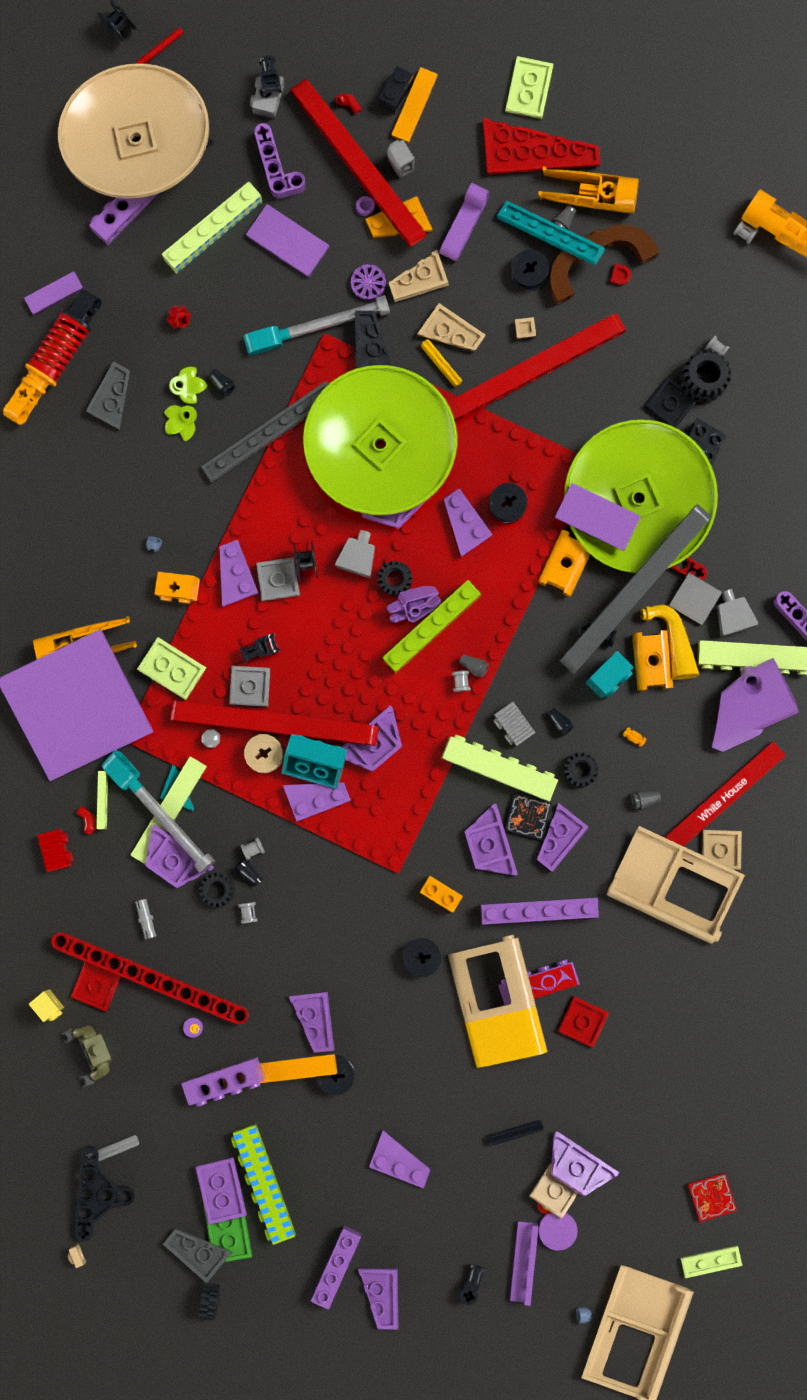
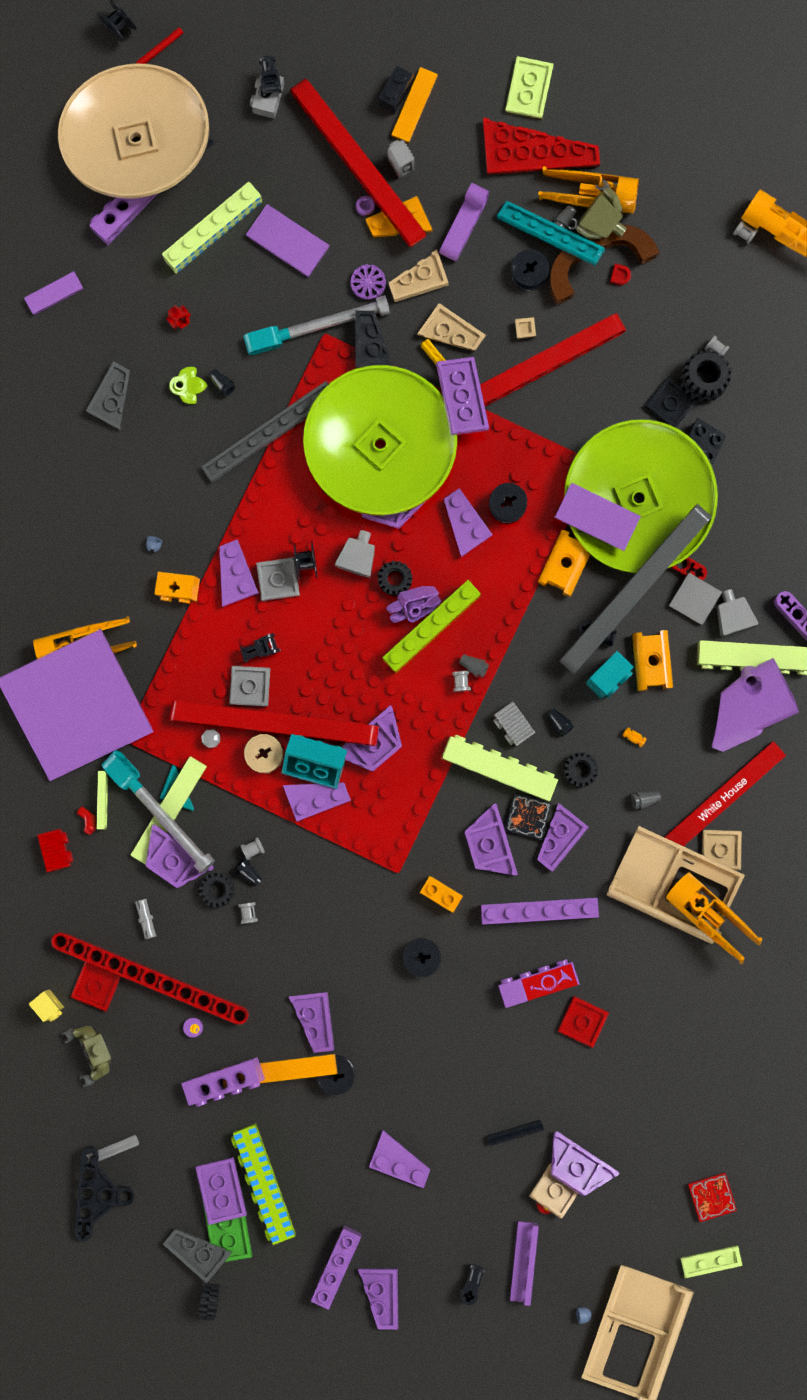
(45, 363): piece -> none
(76, 1256): tan plate -> none
(171, 668): yellowish green tile -> none
(178, 423): lime plate -> none
(273, 161): medium lavender beam -> none
(349, 101): red arm -> none
(462, 396): none -> medium lavender tile
(507, 1030): piece -> none
(557, 1232): medium lavender tile -> none
(601, 216): none -> olive torso
(682, 658): yellow animal -> none
(687, 893): none -> light orange piece

